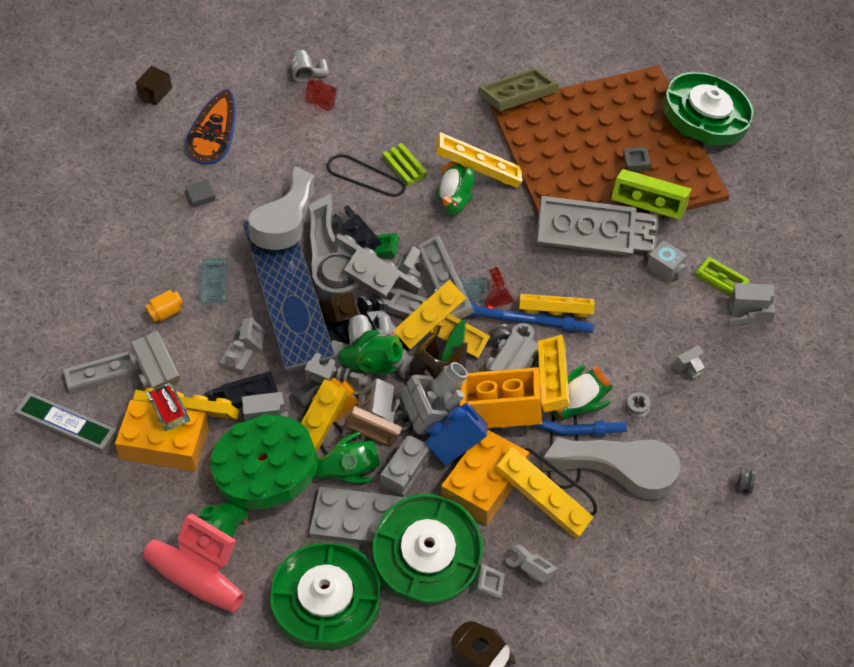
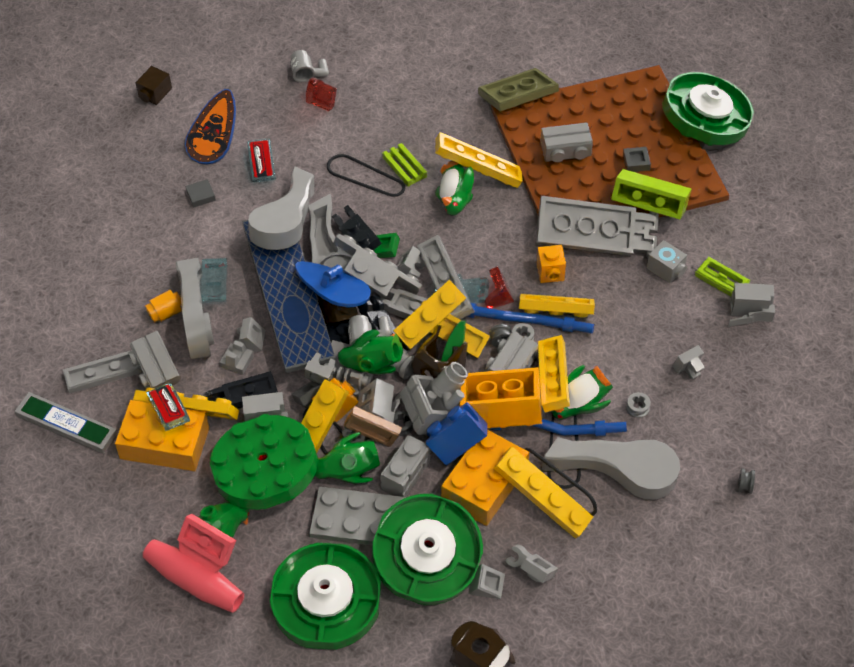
(196, 322): none -> light grey animal
(261, 160): none -> slope
(333, 284): none -> blue shield
(551, 264): none -> light orange brick
(566, 142): none -> light grey brick

